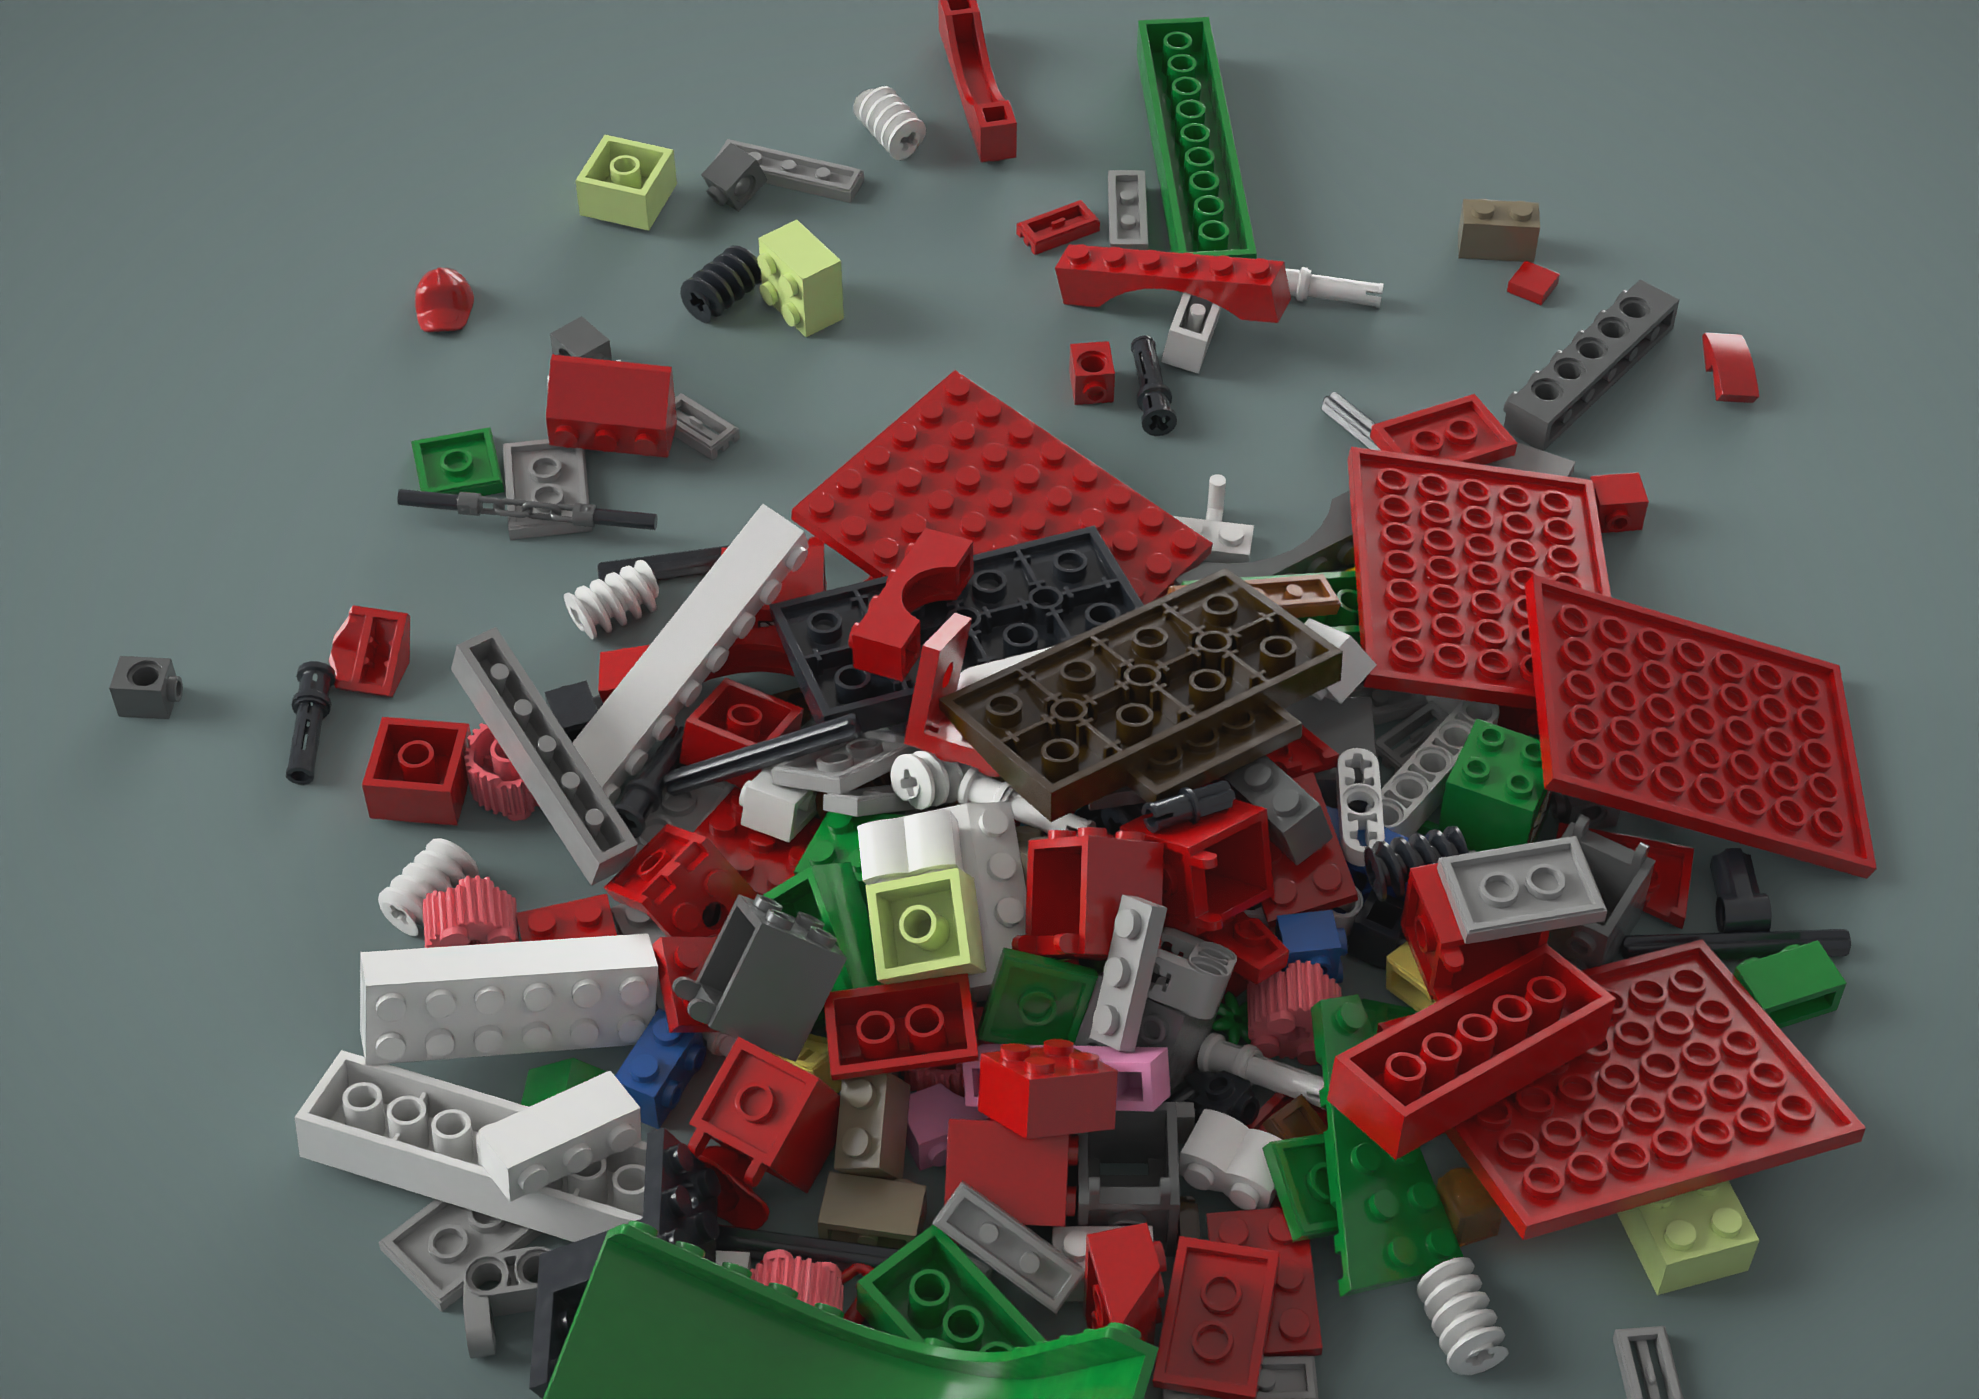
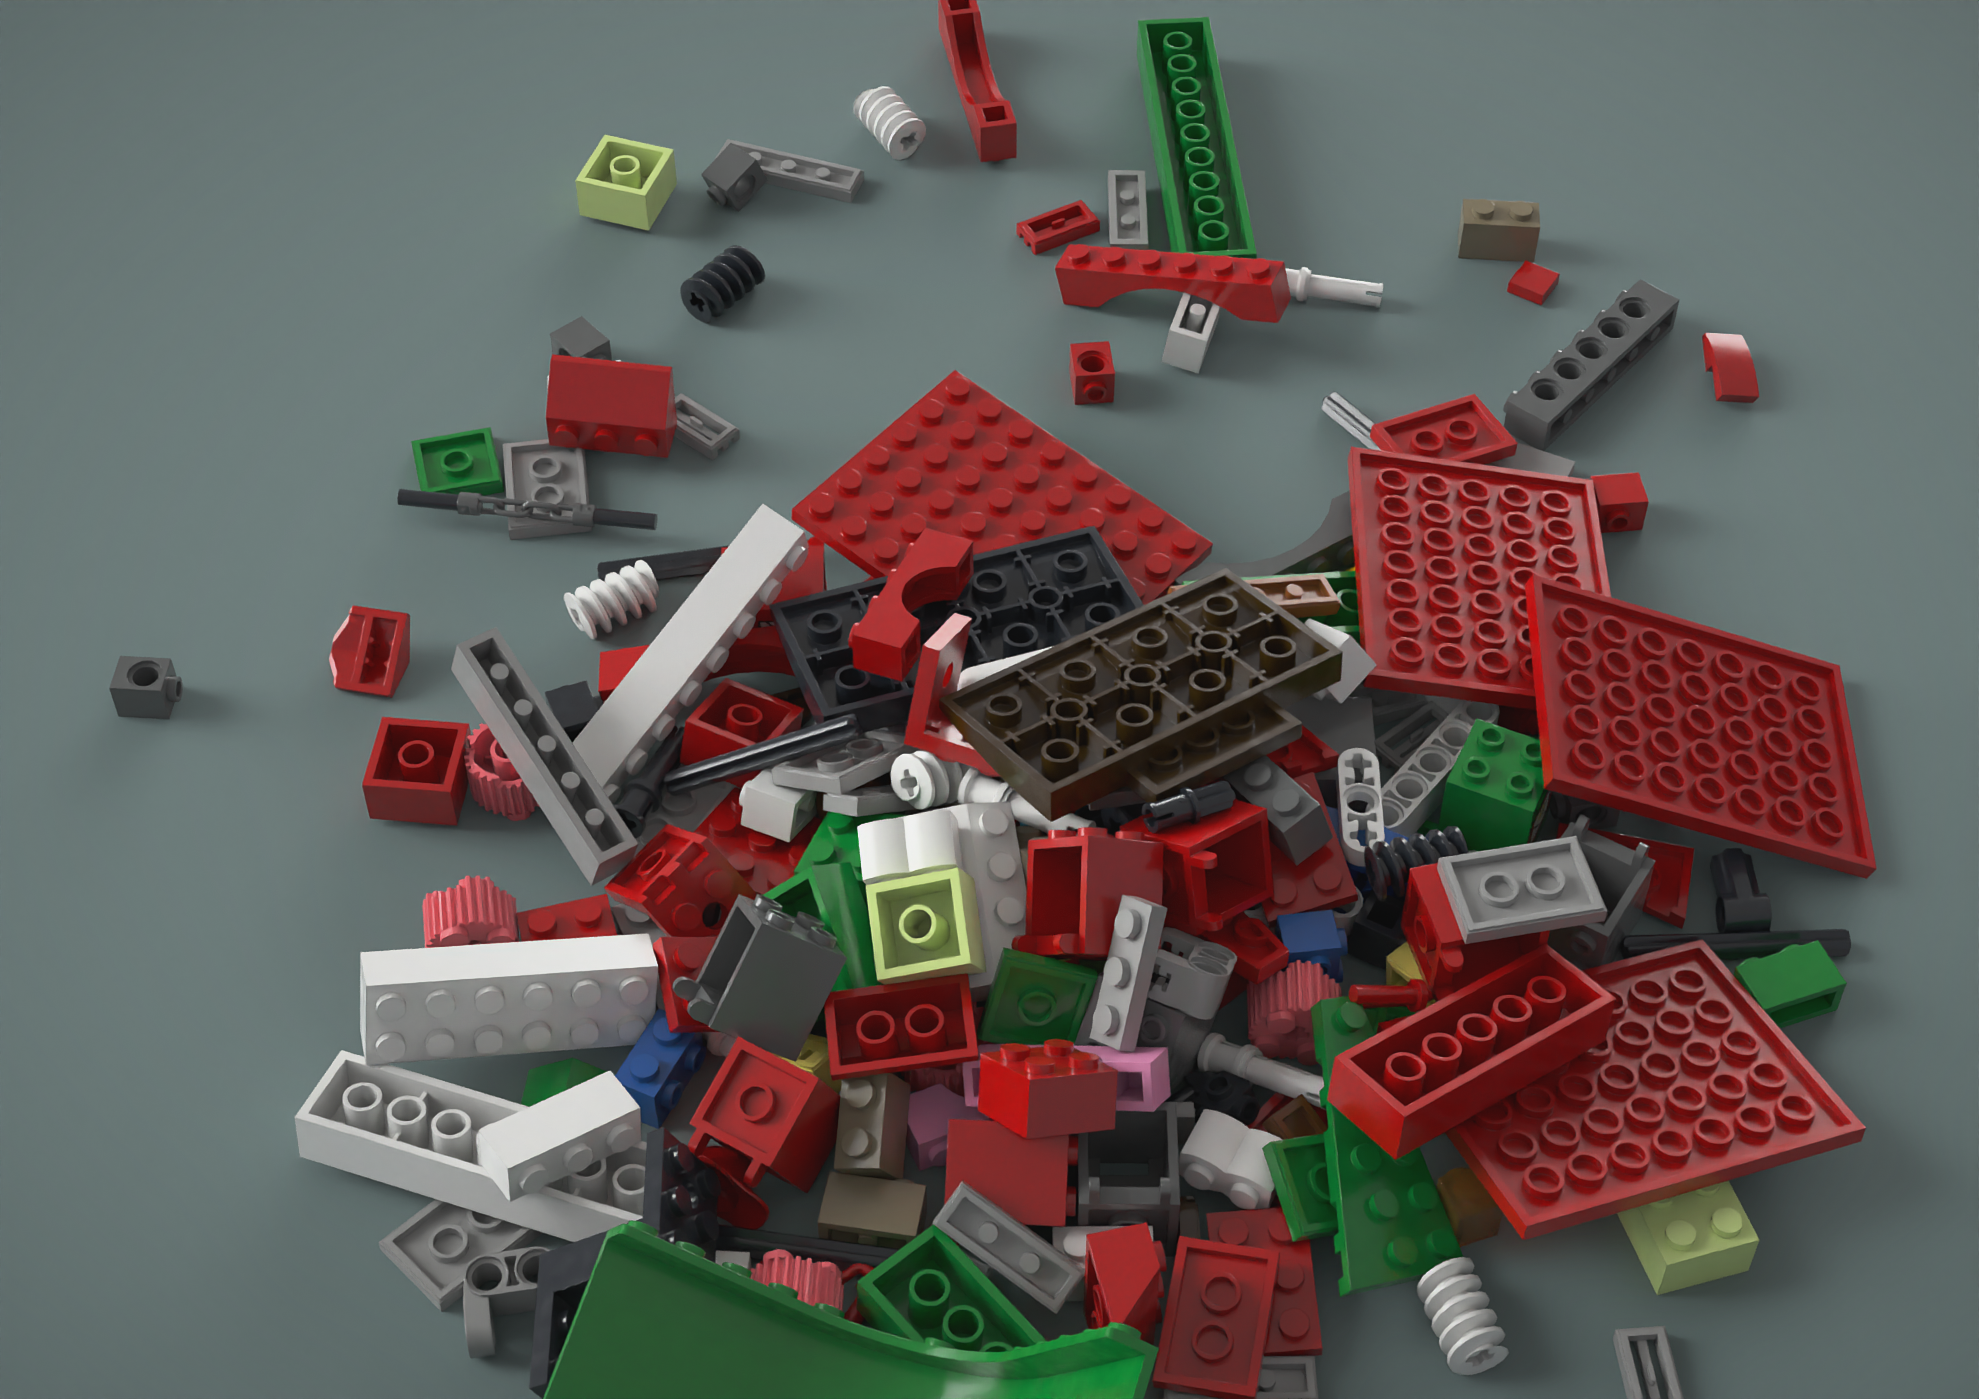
(302, 762): black pin -> none
(432, 870): white piece -> none
(443, 300): red piece -> none
(801, 278): yellowish green brick -> none
(1154, 396): black pin -> none
(1230, 540): white plate -> none
(1233, 1019): green plant -> none
(1413, 996): none -> red piece

